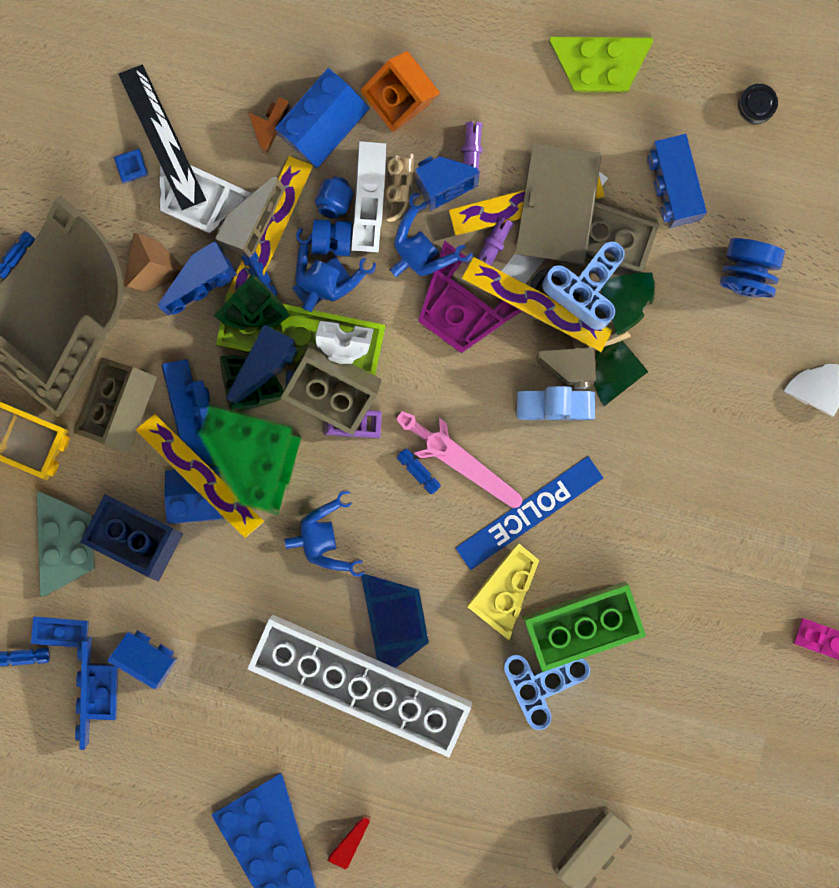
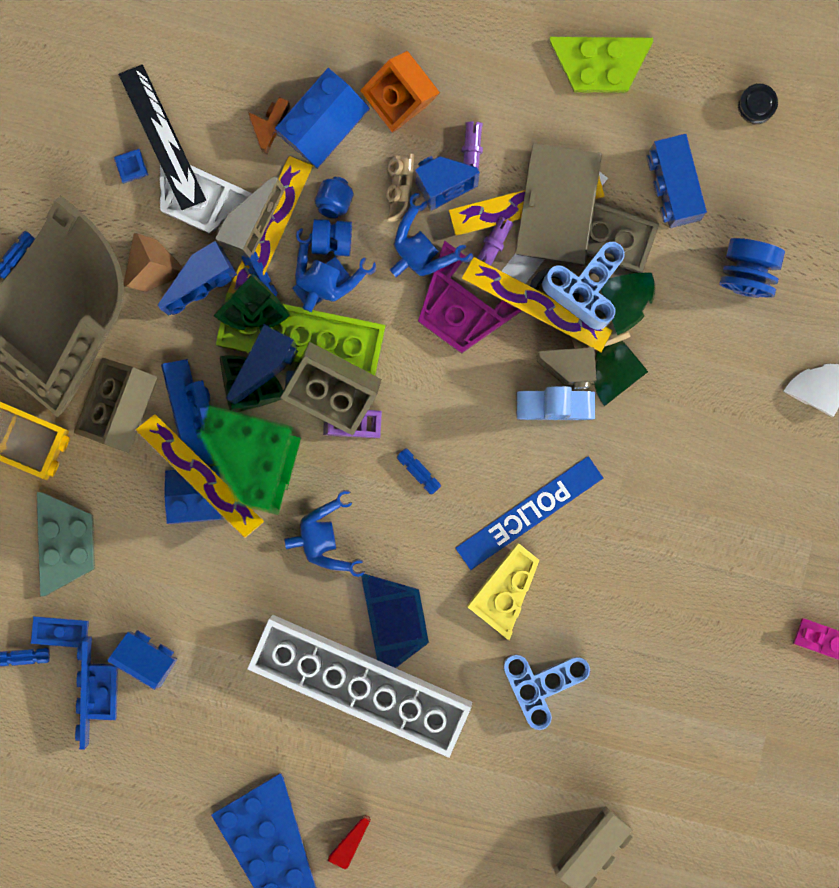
(131, 538): dark blue slope -> none
(341, 345): white cylinder -> none
(368, 196): white slope -> none
(449, 452): bright pink sword -> none
(584, 626): bright green slope -> none

